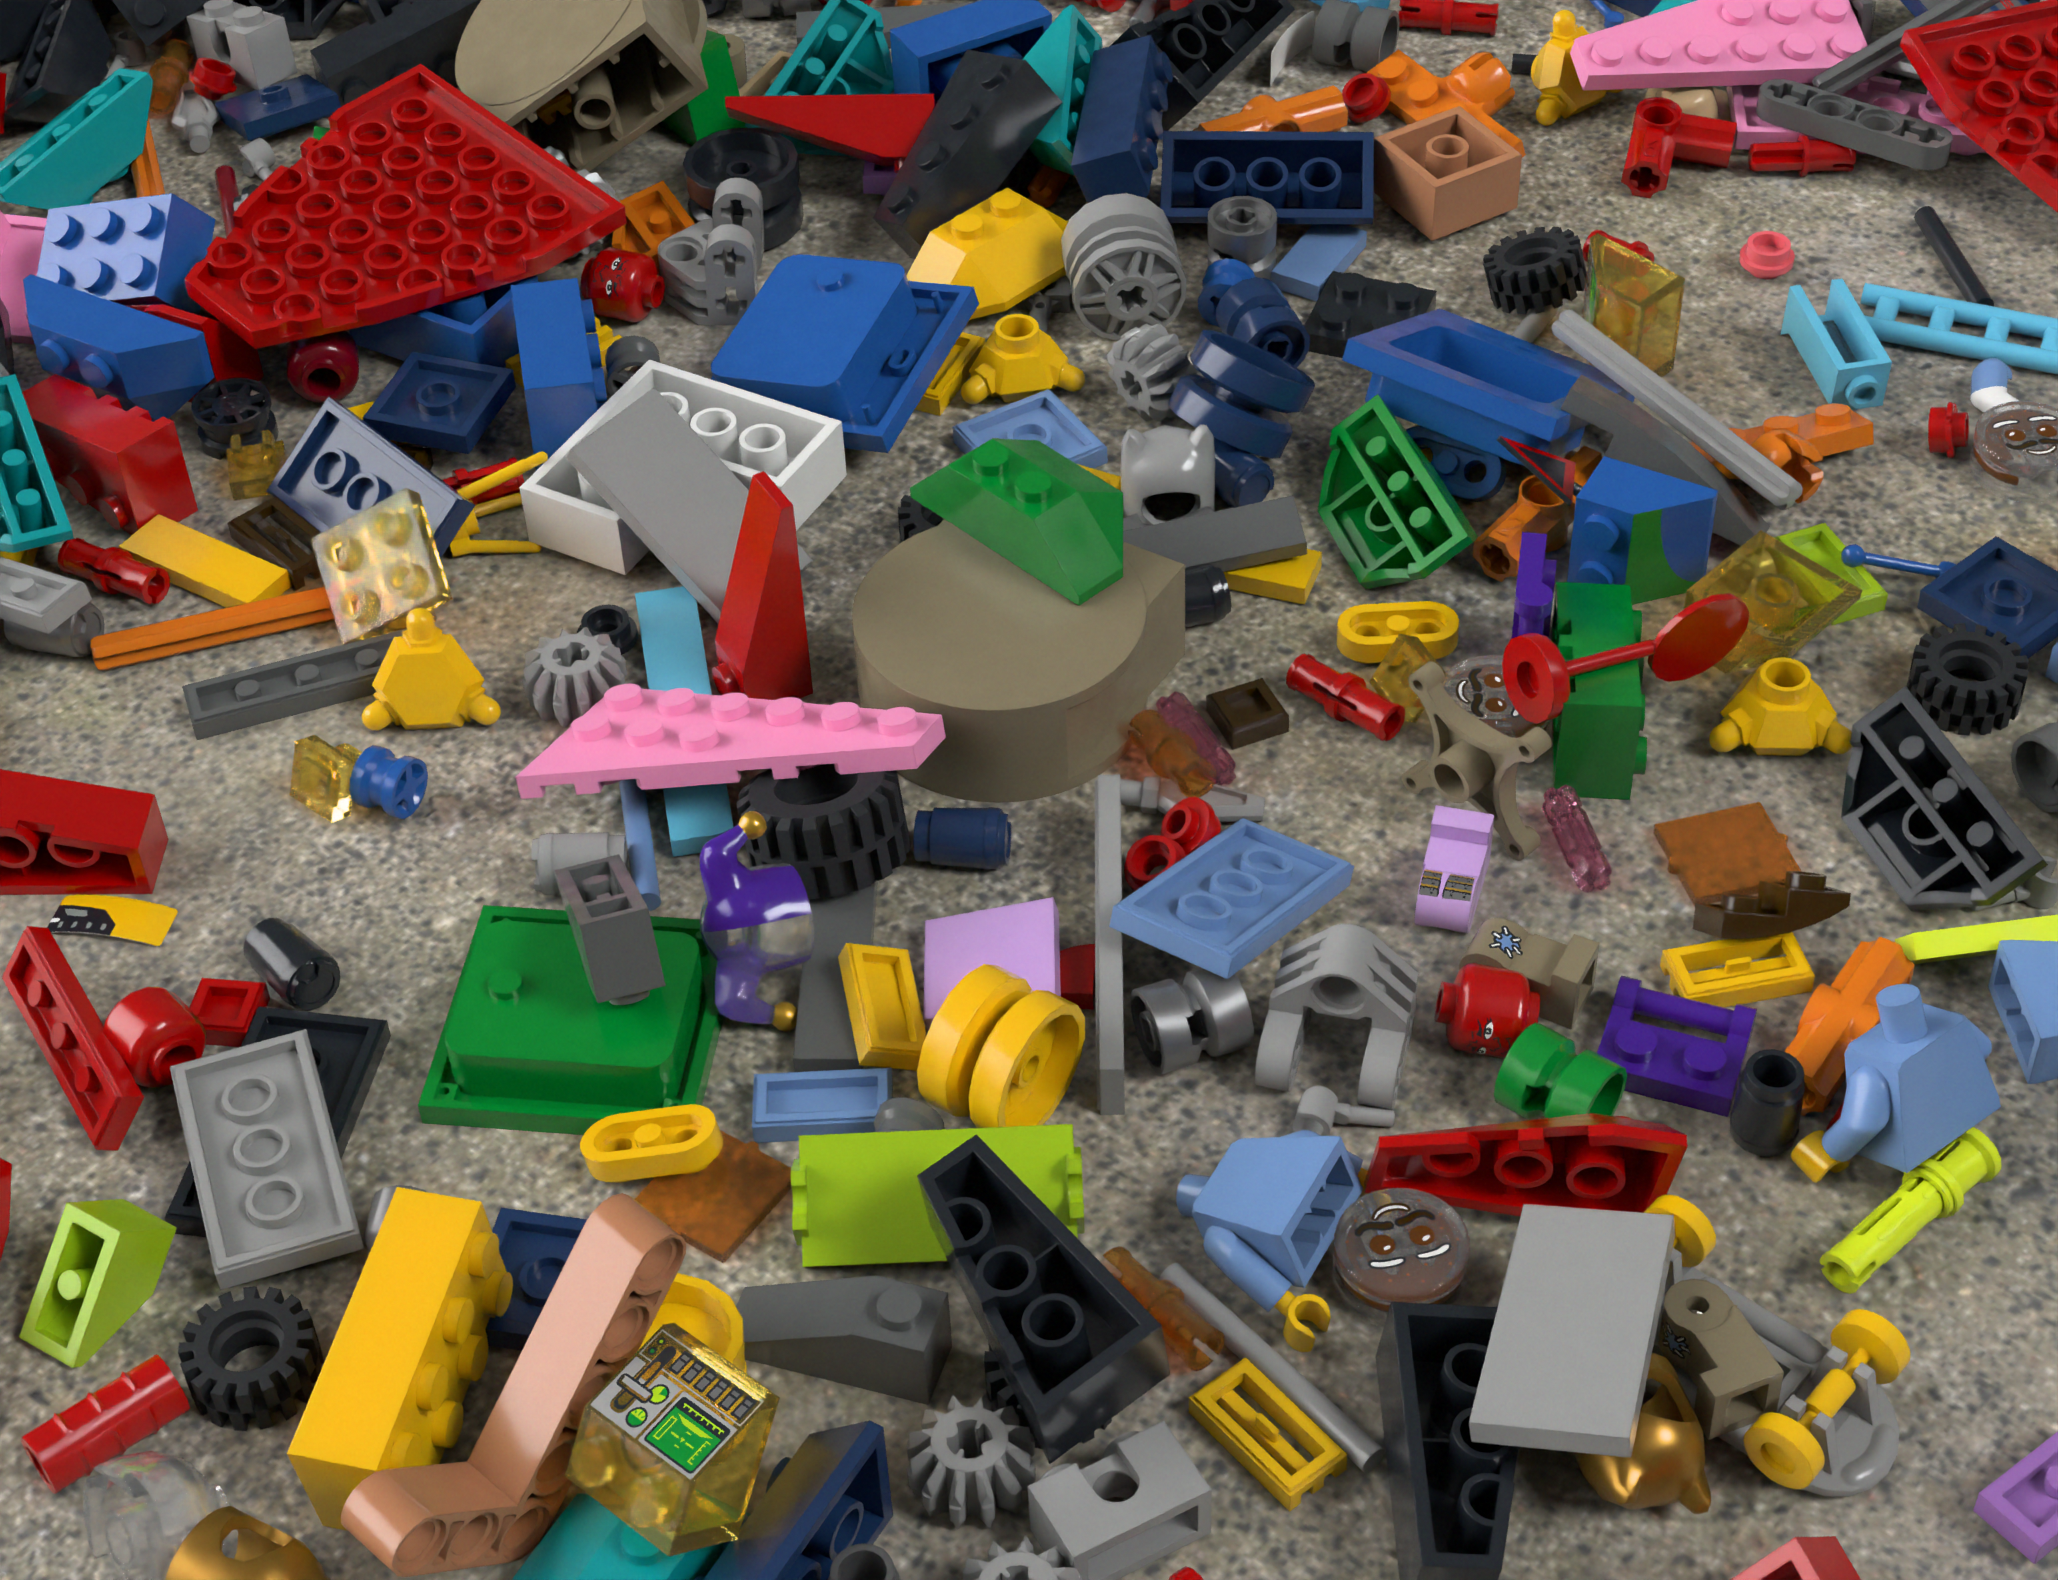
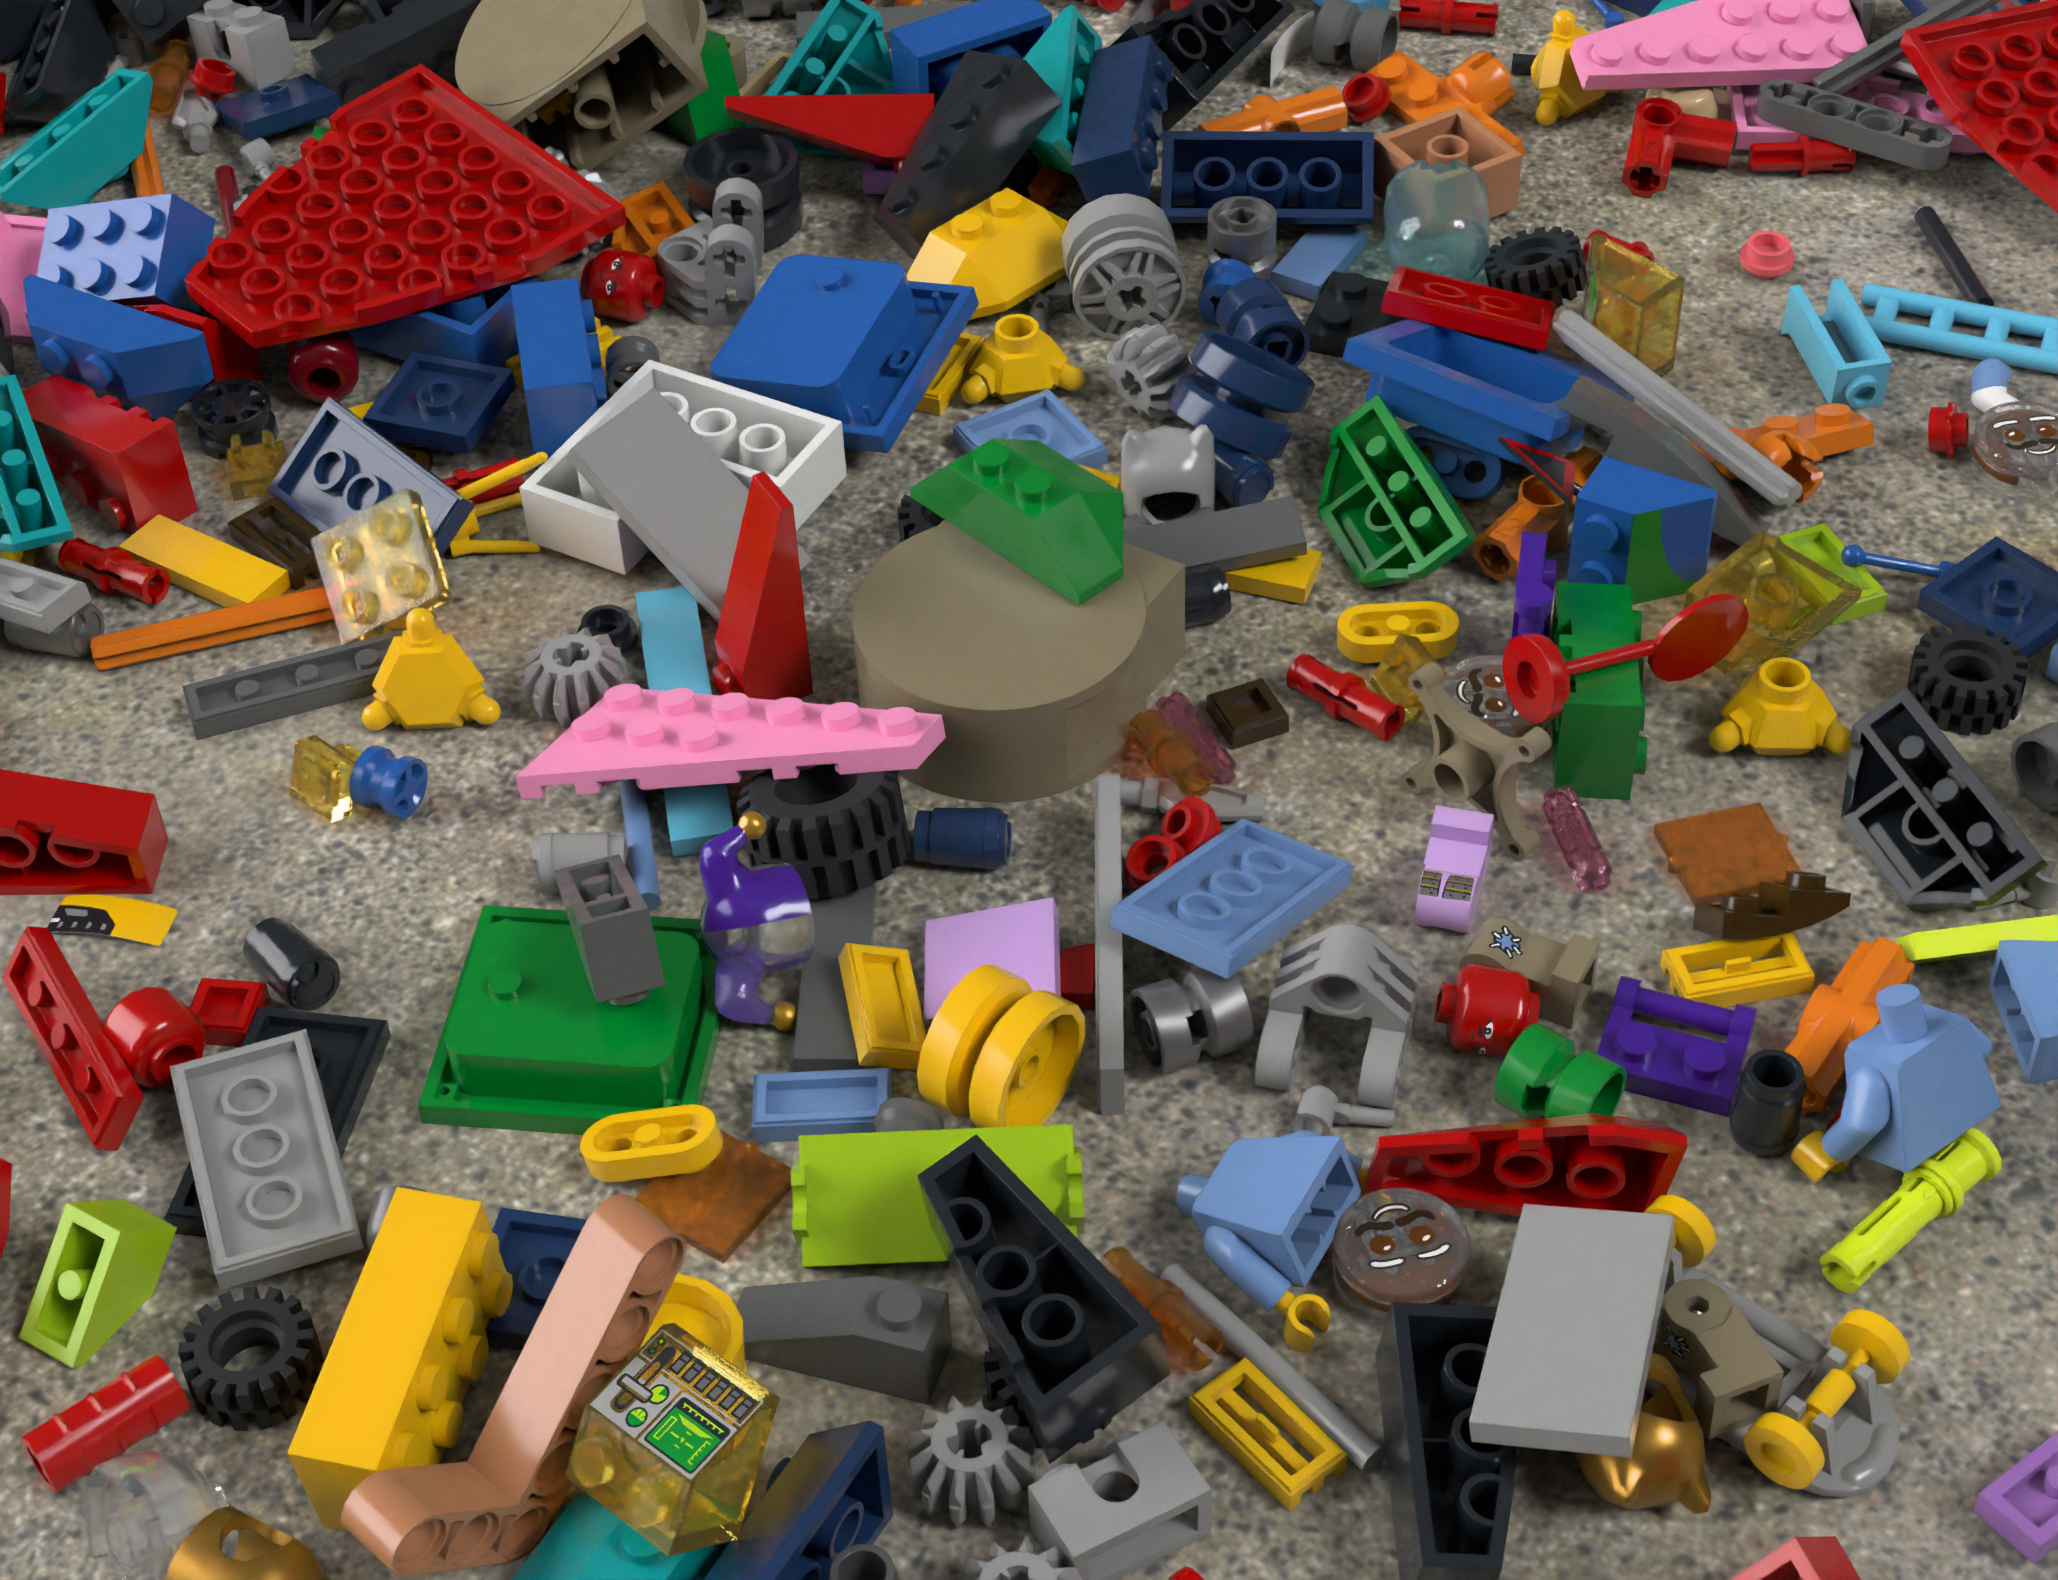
(1438, 219): none -> clear light blue cylinder
(1469, 307): none -> red tile

